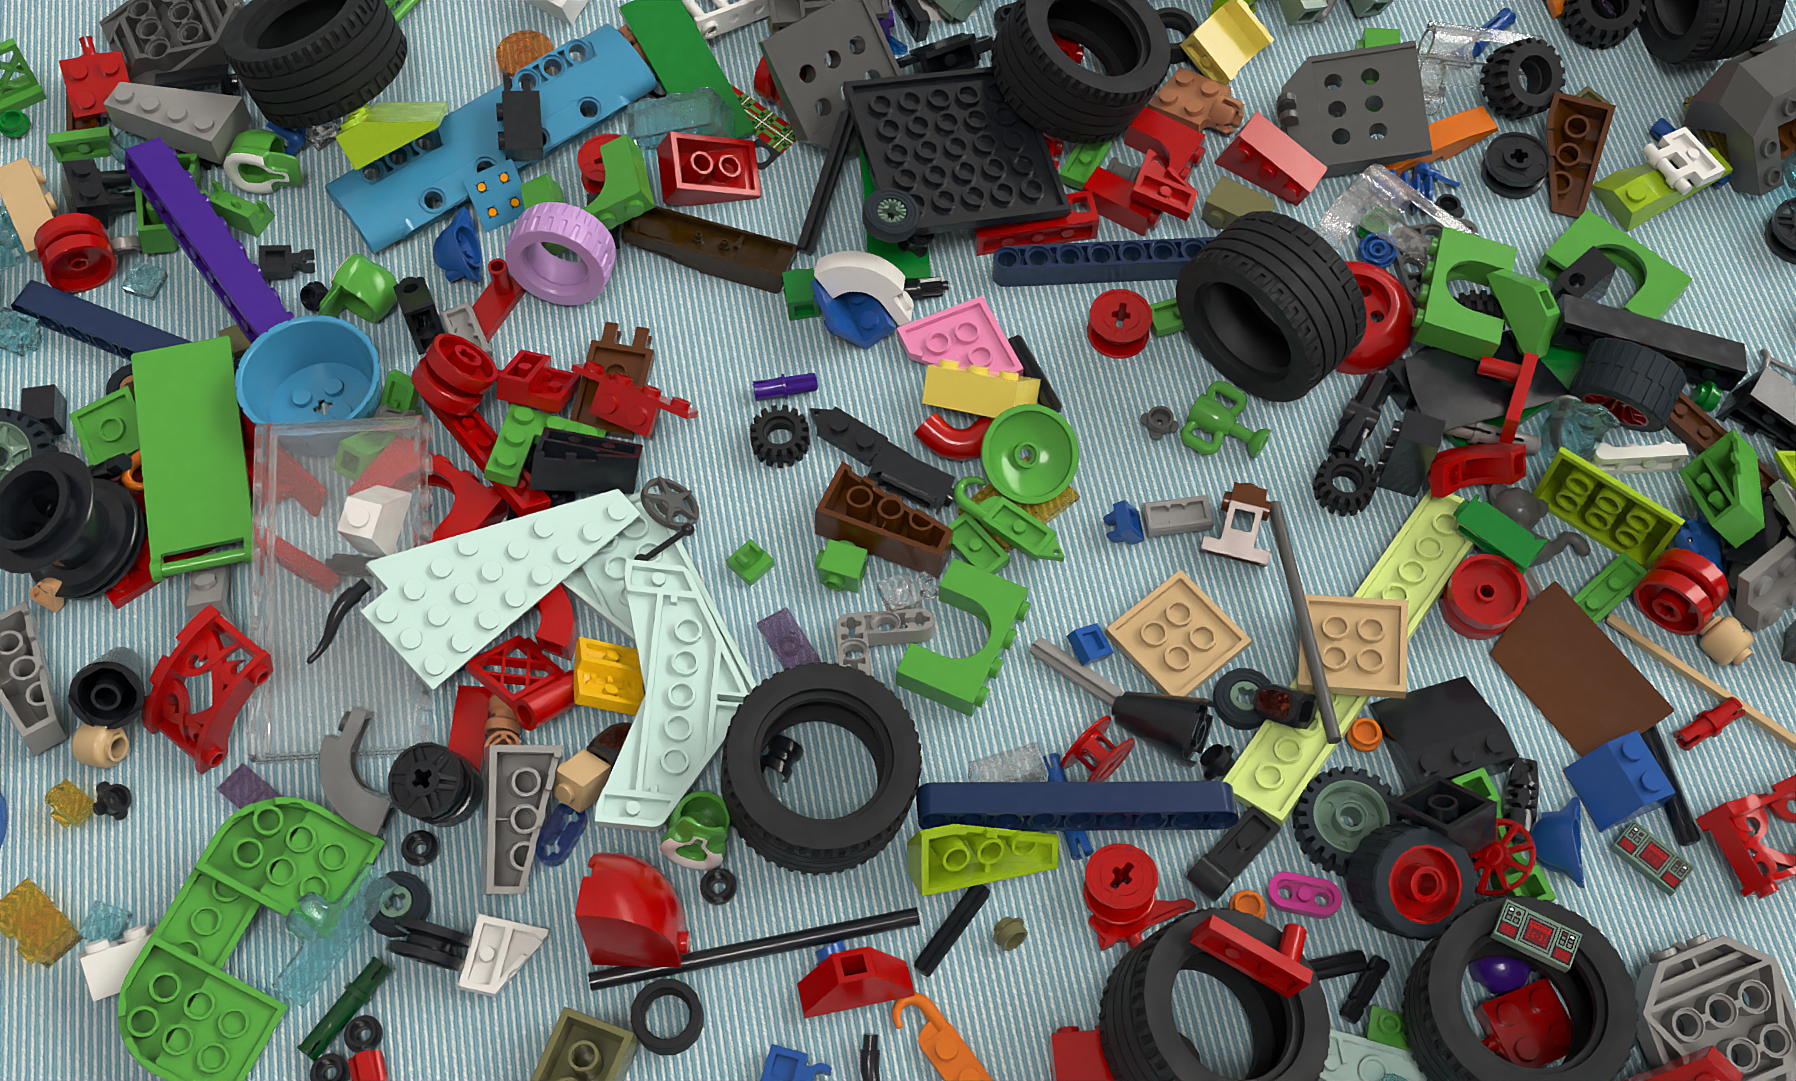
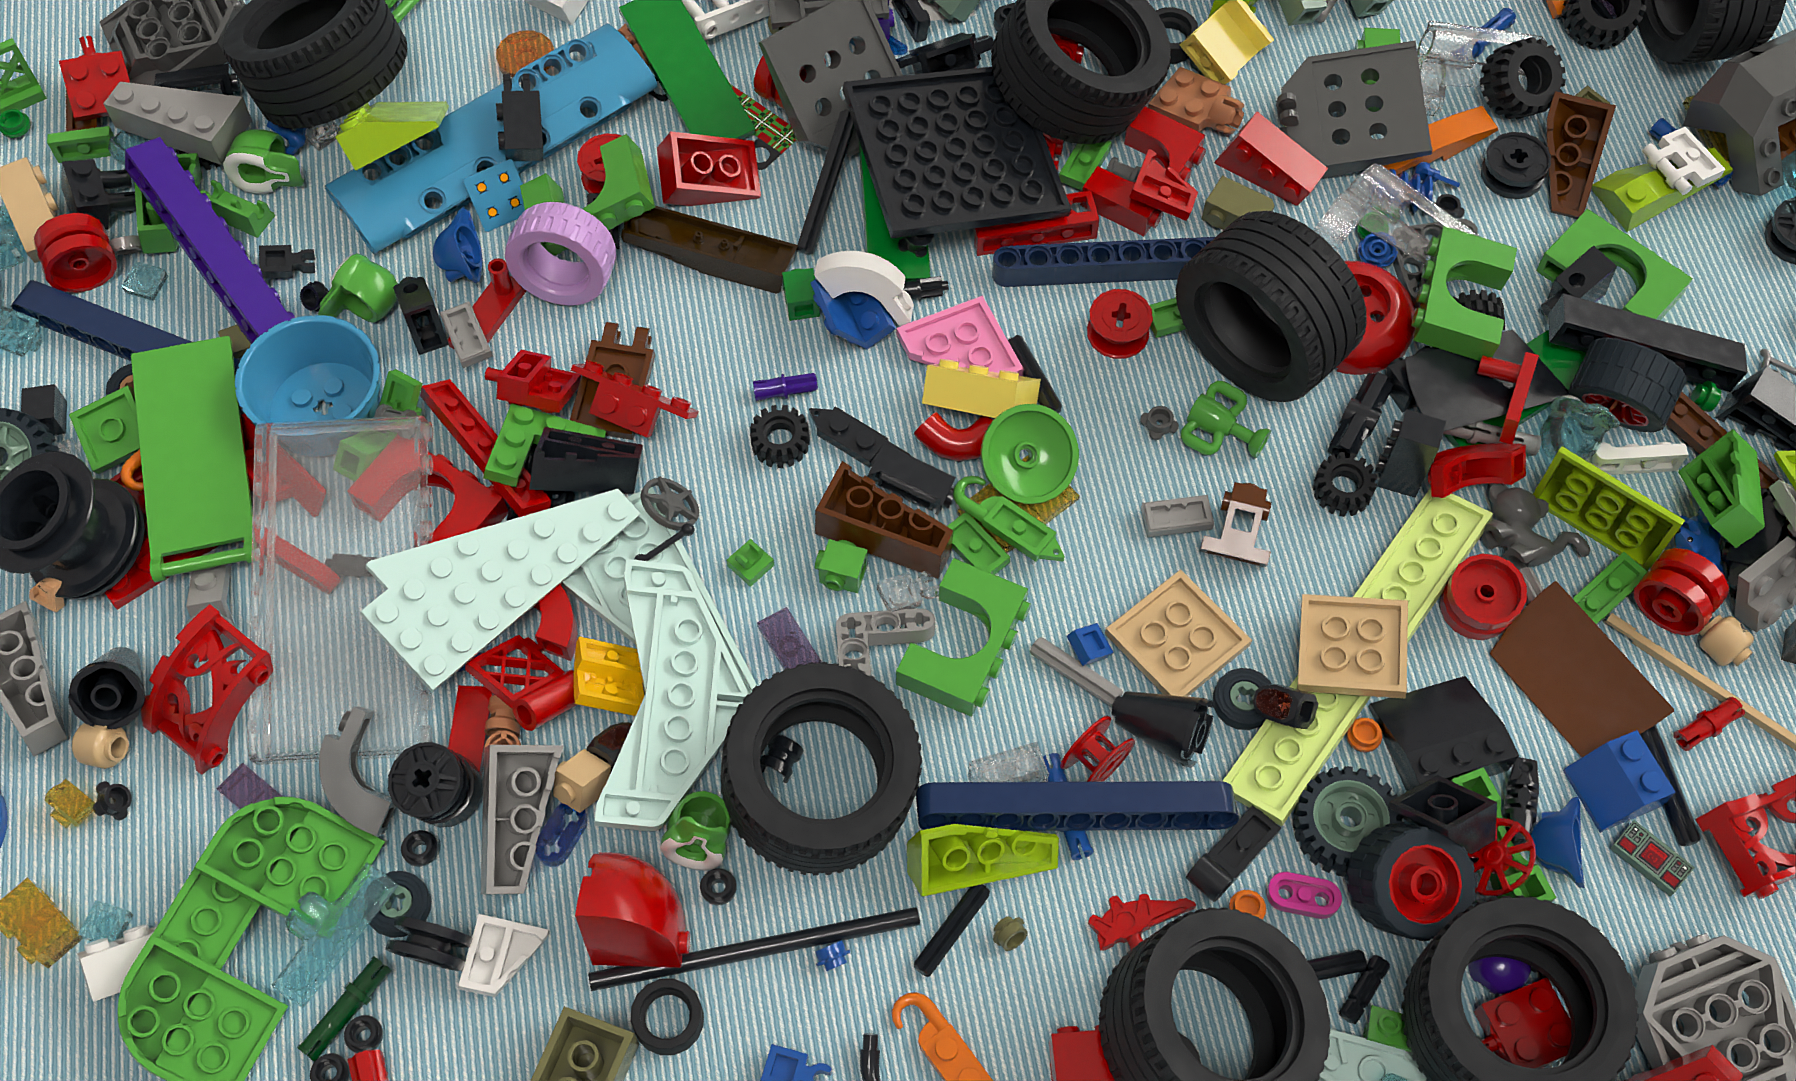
(111, 467): black piece -> none
(340, 608): black animal -> none
(374, 519): white slope -> none
(454, 374): red wheel -> none
(691, 112): clear light blue wedge -> none
(854, 981): red slope -> none
(904, 211): black bush -> none
(1127, 522): blue tile -> none
(1129, 901): red piece -> none
(1217, 761): black plate -> none
(1273, 968): red piece -> none
(1304, 624): dark grey piece -> none
(1497, 533): green window -> none
(1526, 309): bright green slope -> none
(1536, 935): tile -> none

